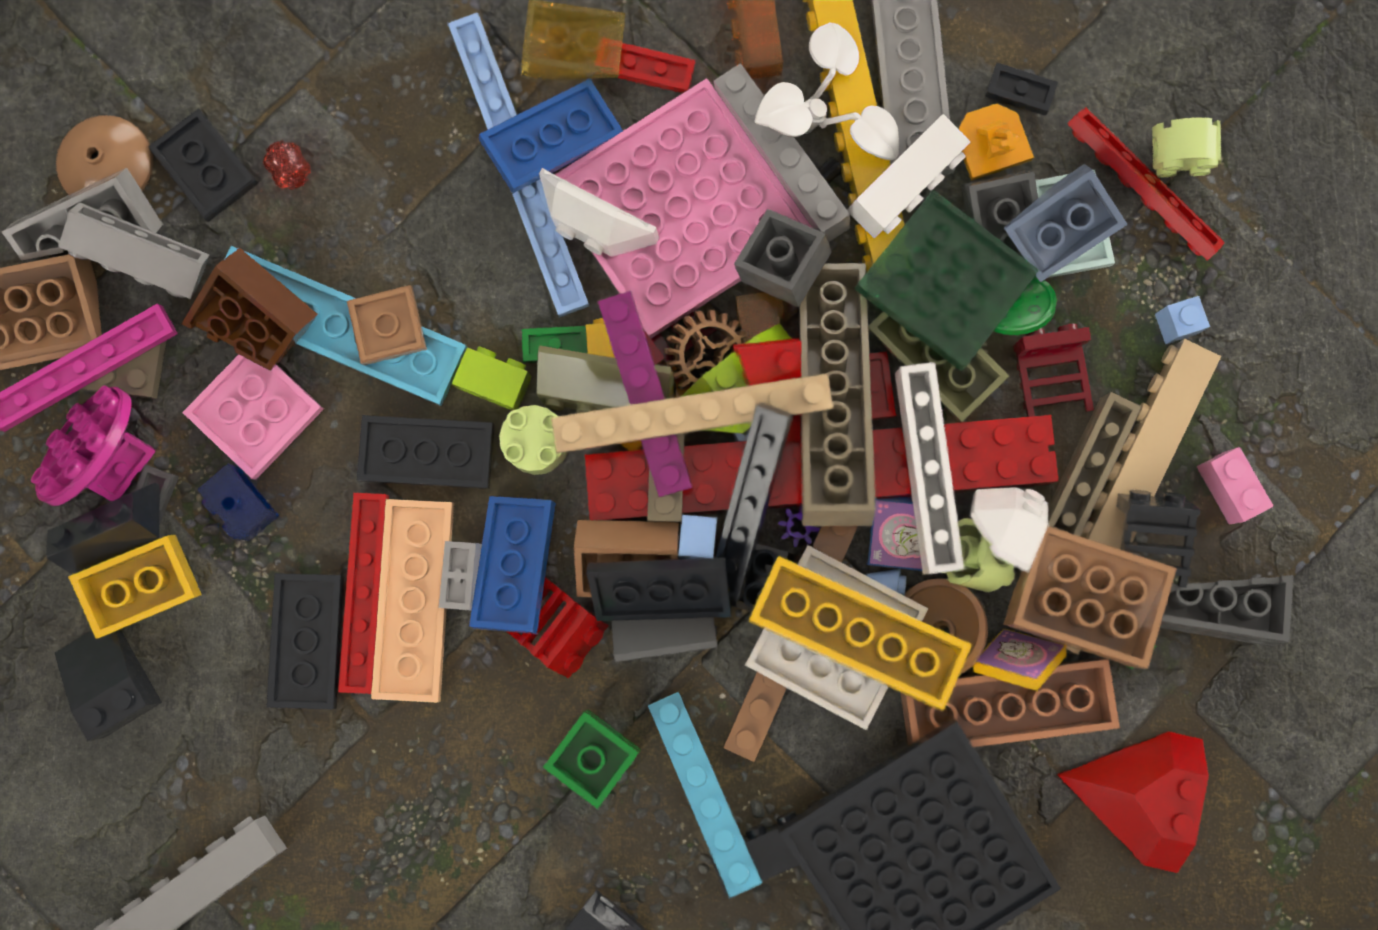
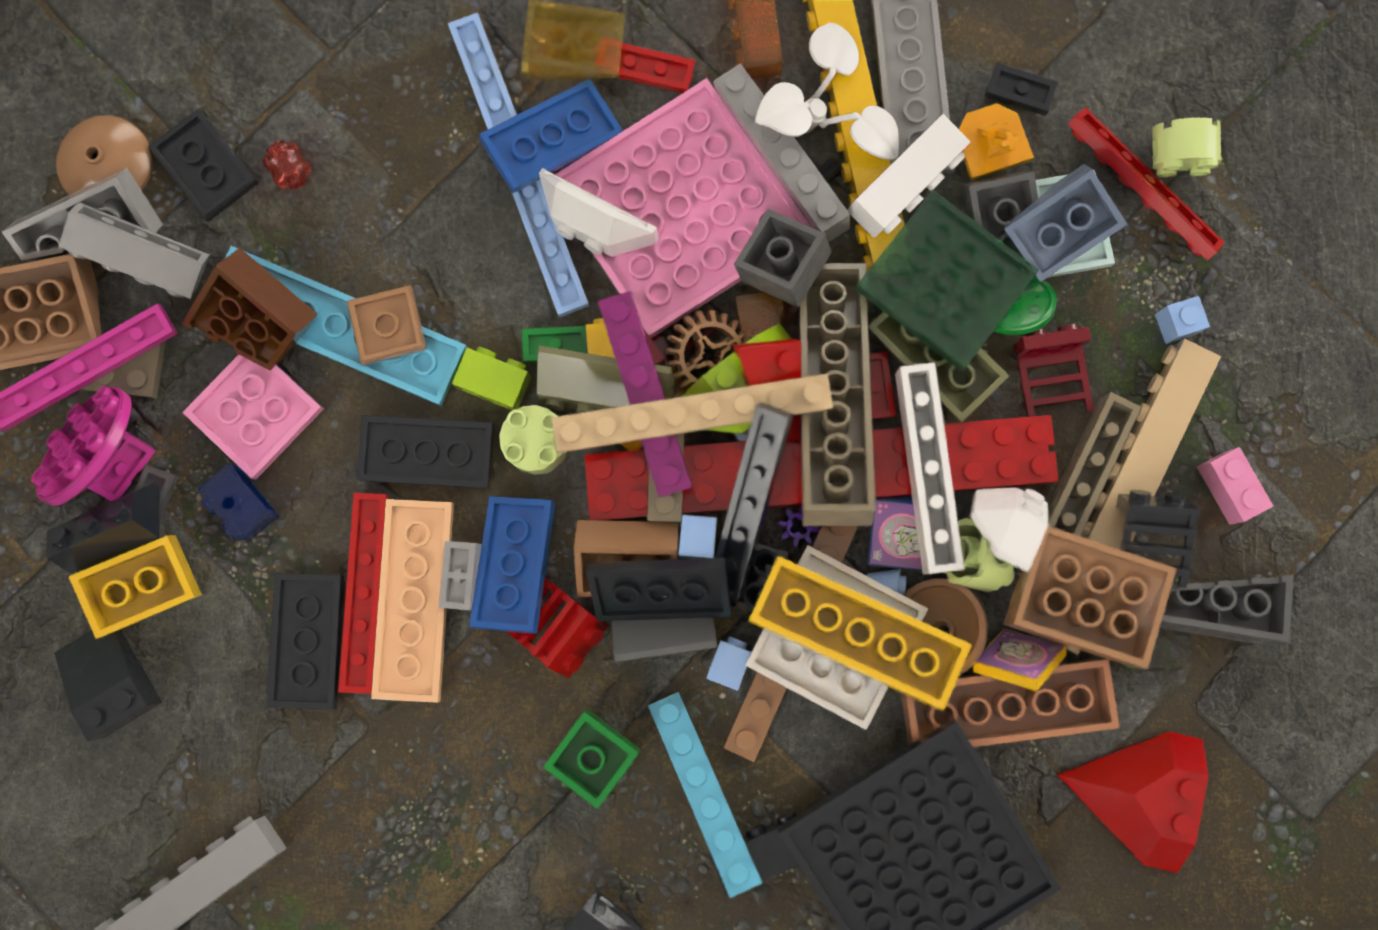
(729, 663): none -> light blue brick

